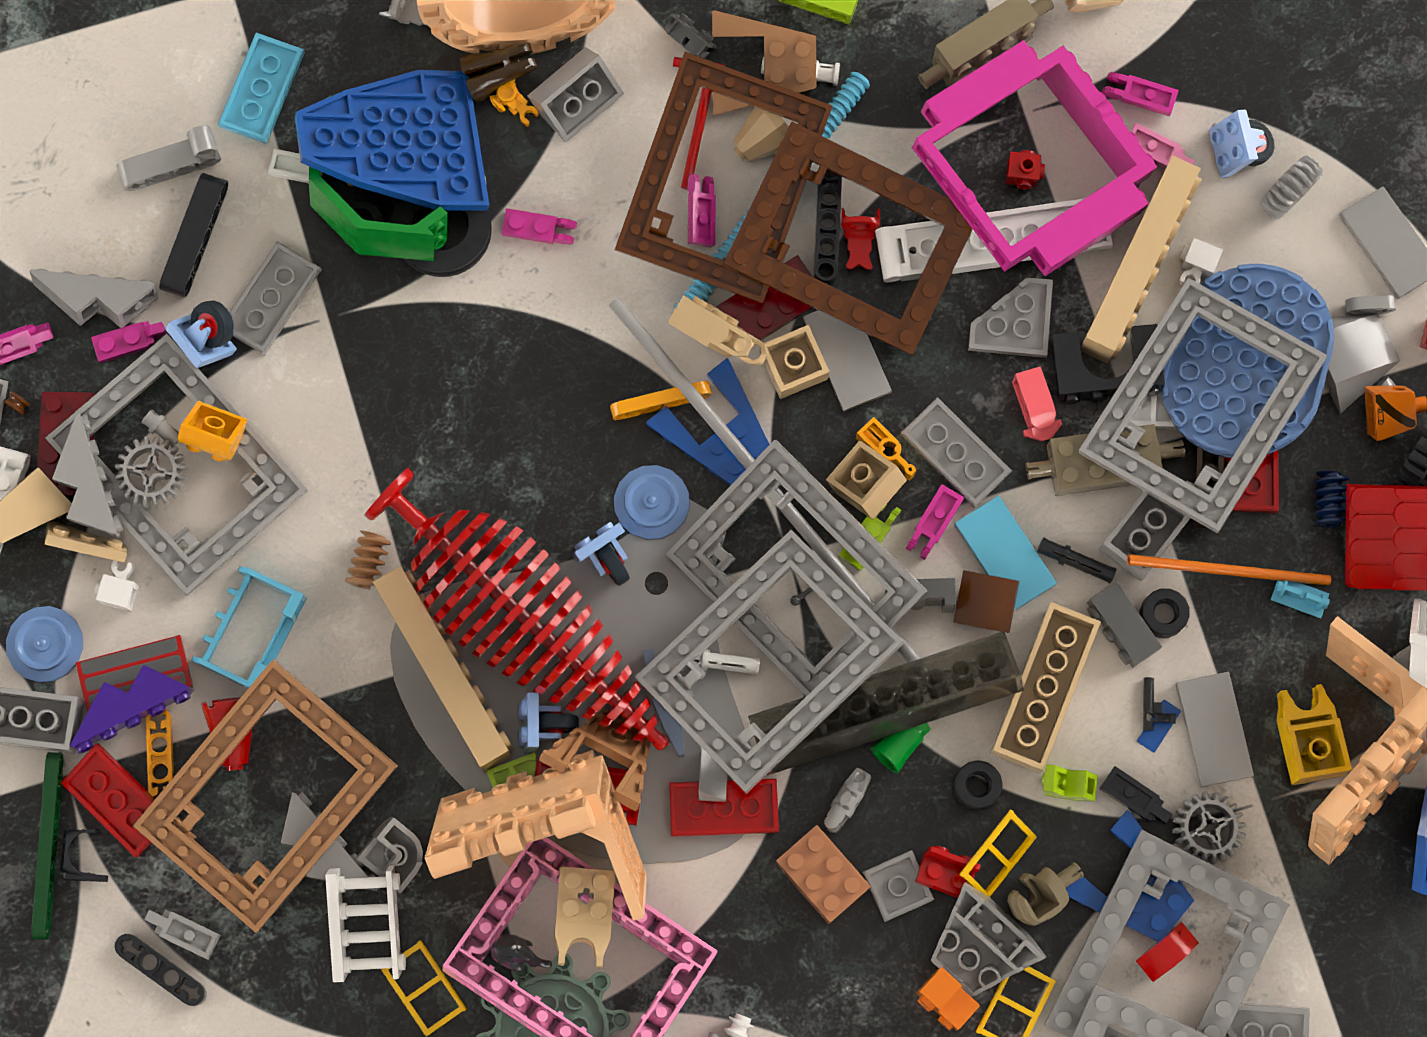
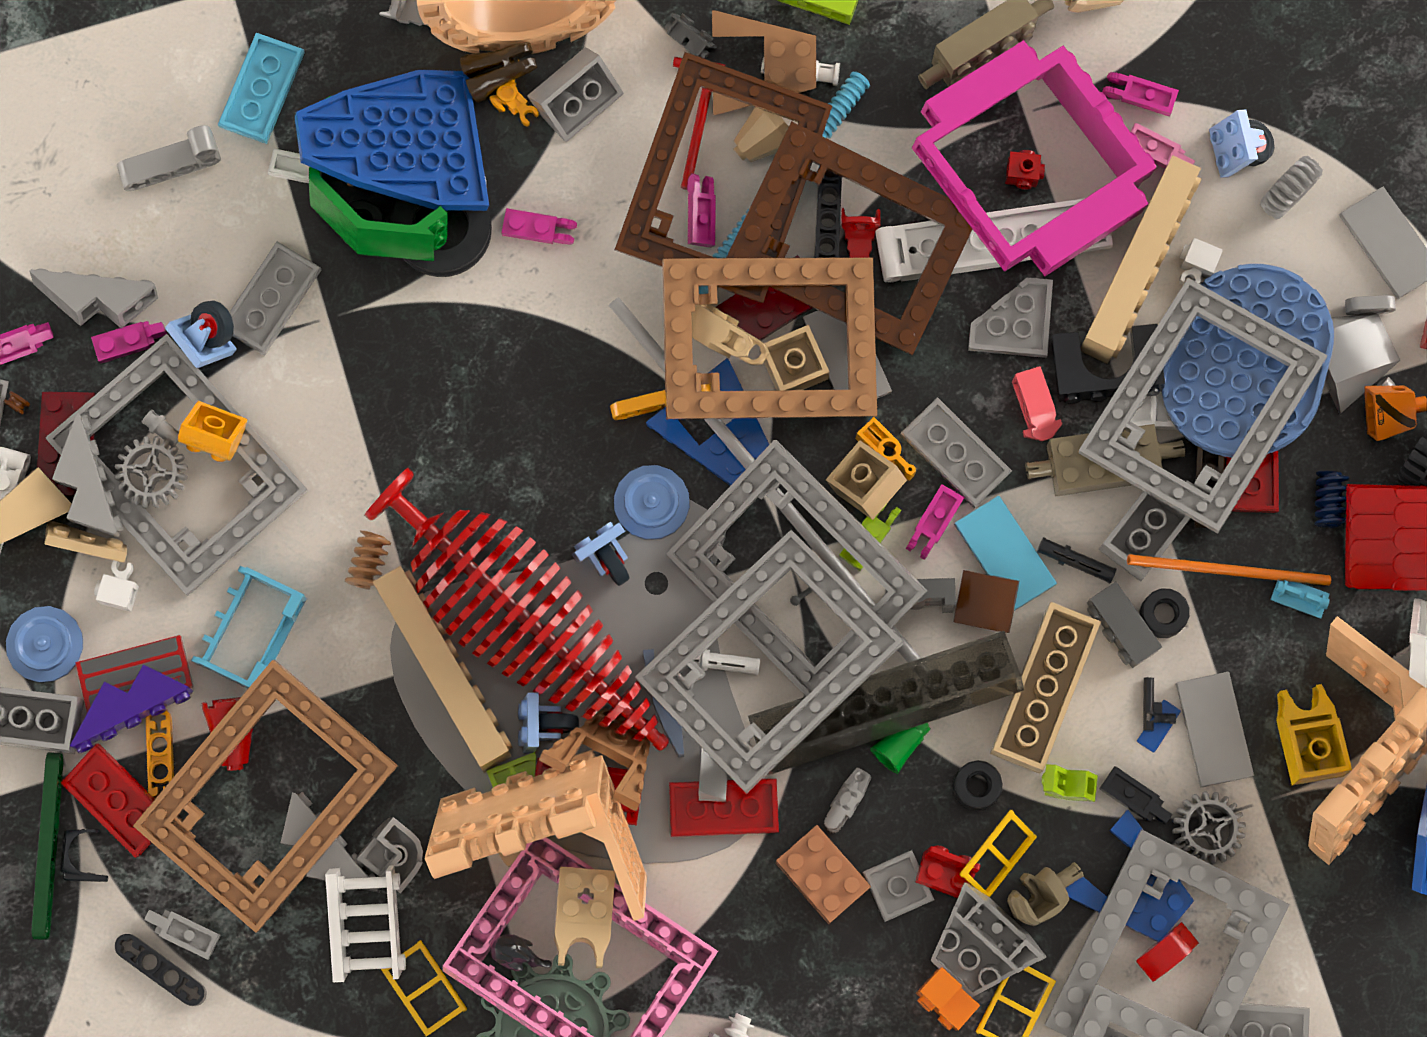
(193, 235): black beam -> none
(683, 382): none -> medium nougat plate

